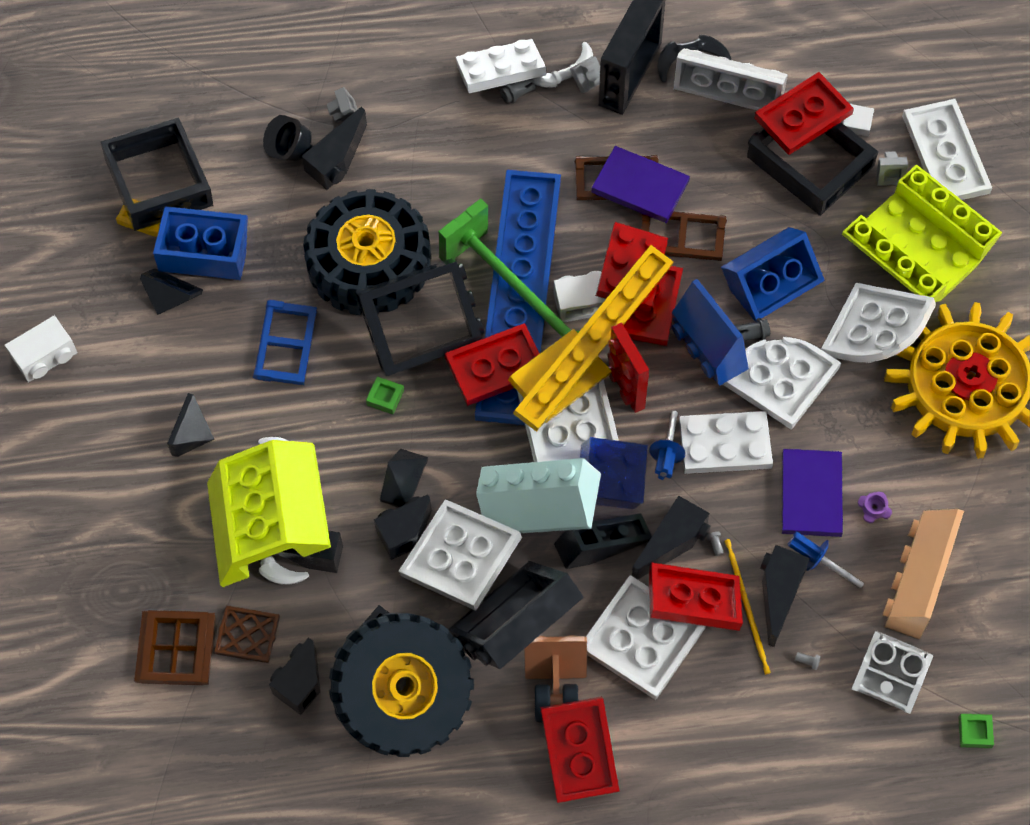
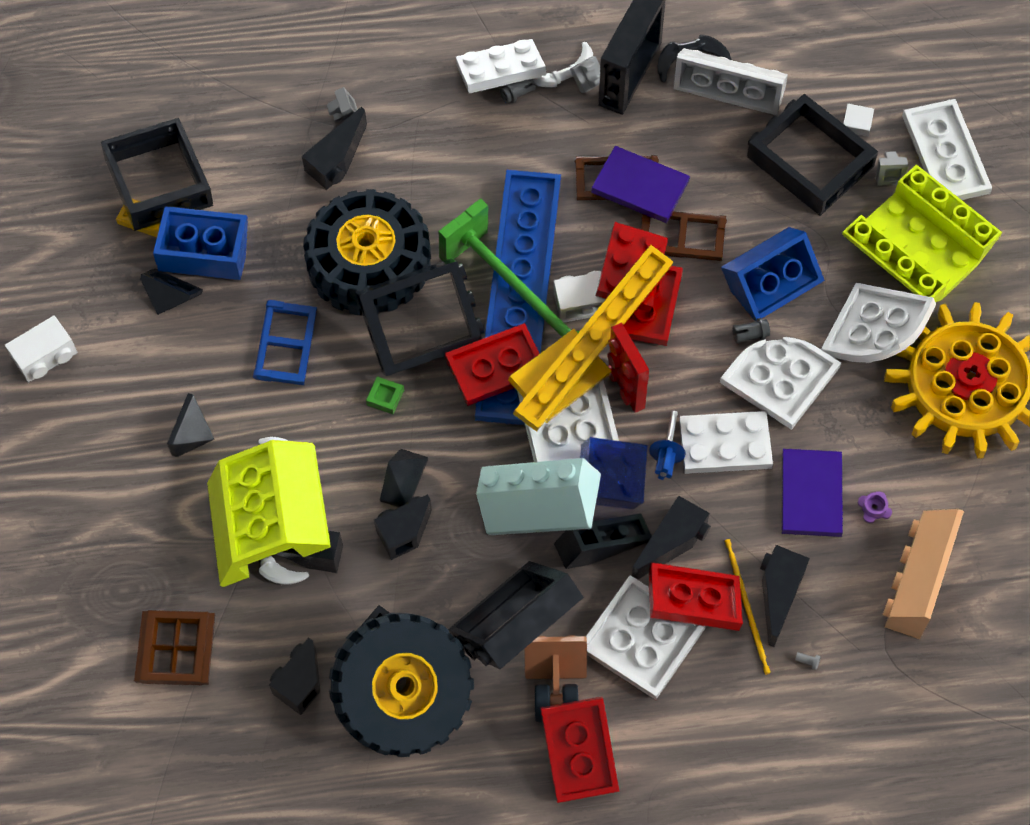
(234, 642): reddish brown window -> none
(286, 138): black piece -> none
(460, 554): white plate -> none
(709, 334): blue slope -> none
(714, 537): light grey piece -> none
(803, 113): red plate -> none
(816, 554): blue piece -> none
(892, 671): white slope -> none
(976, 731): bright green tile -> none

